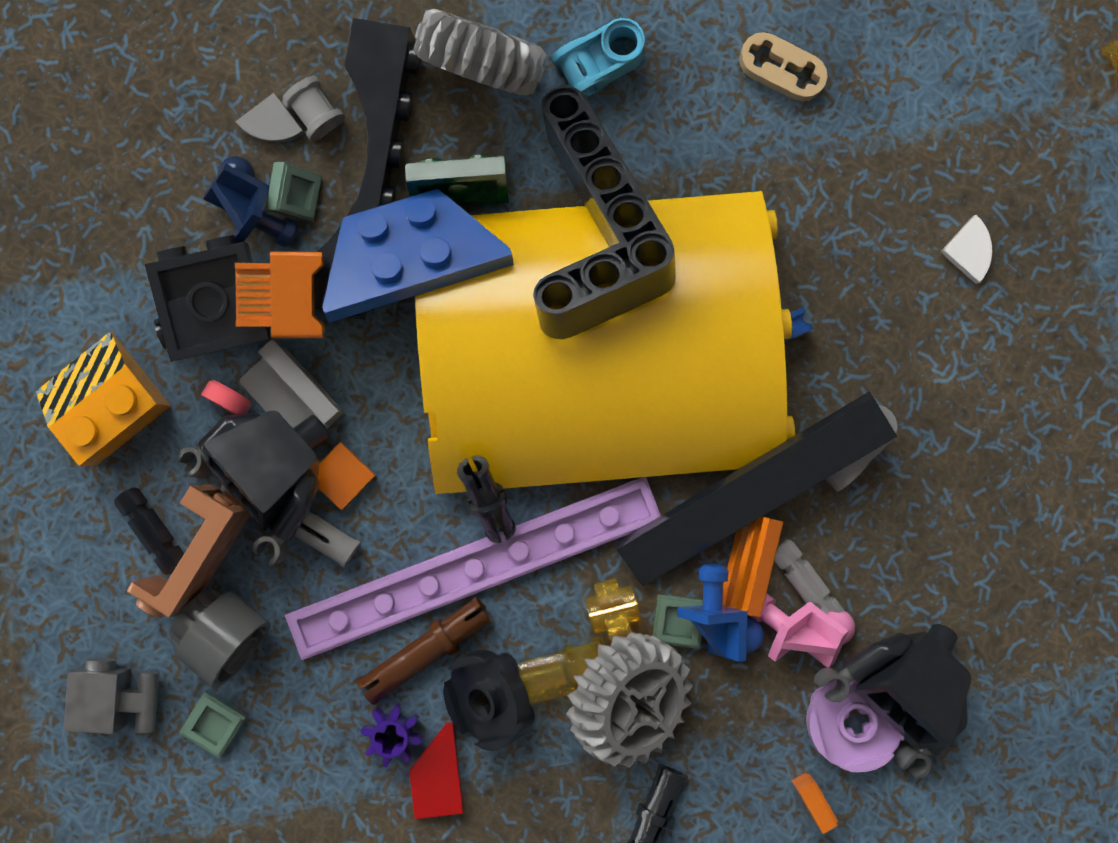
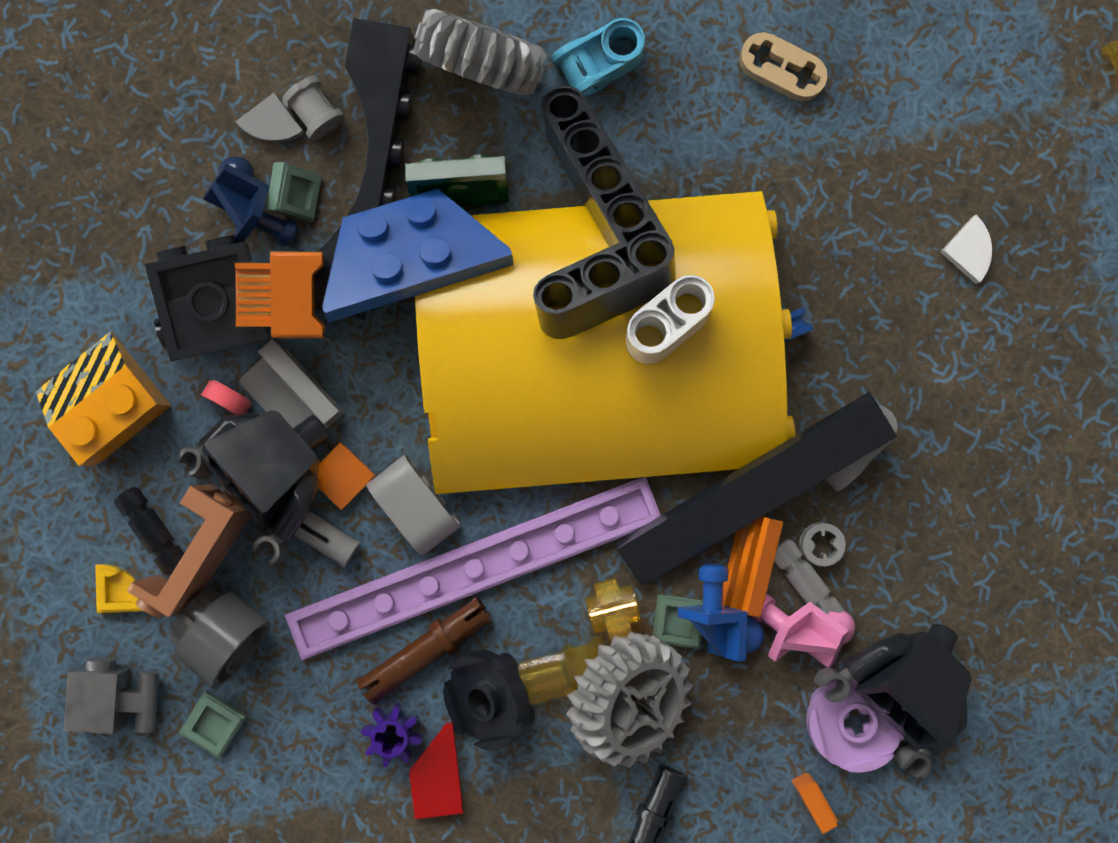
(112, 590): none -> yellow tile
(413, 505): none -> light grey beam
(486, 499): black pin -> none
(669, 319): none -> white beam
(837, 542): none -> light grey bush

